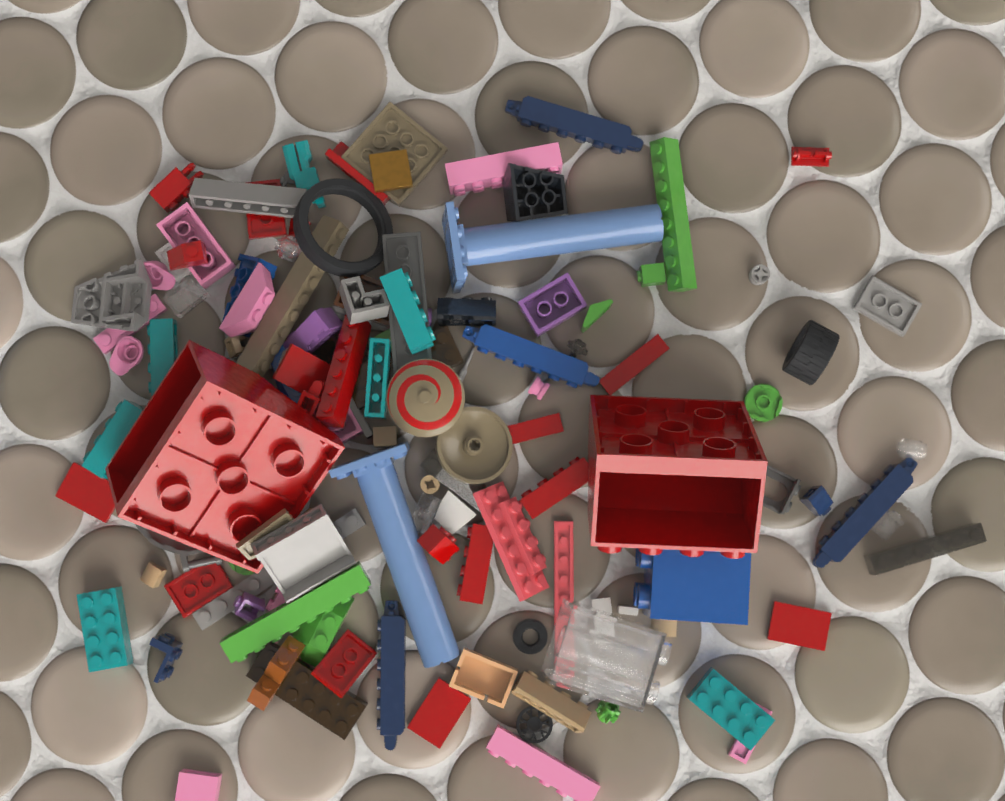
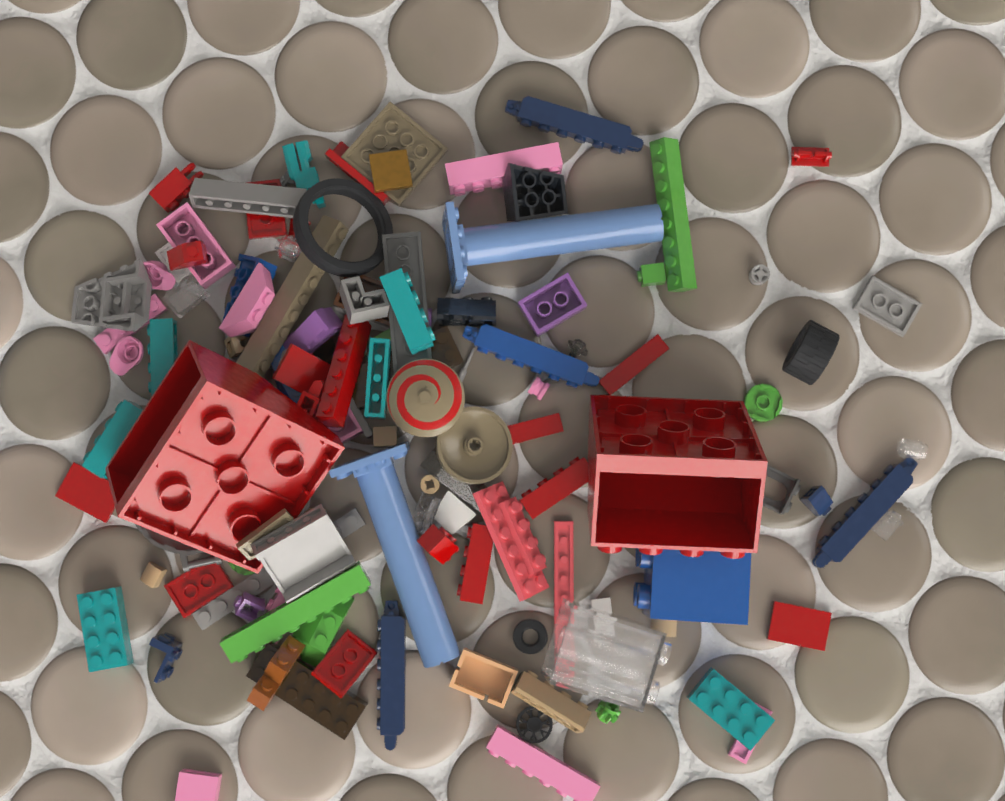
(439, 713): red tile -> none
(595, 312): bright green slope -> none
(627, 610): white tile -> none
(925, 548): clear smoke brick -> none

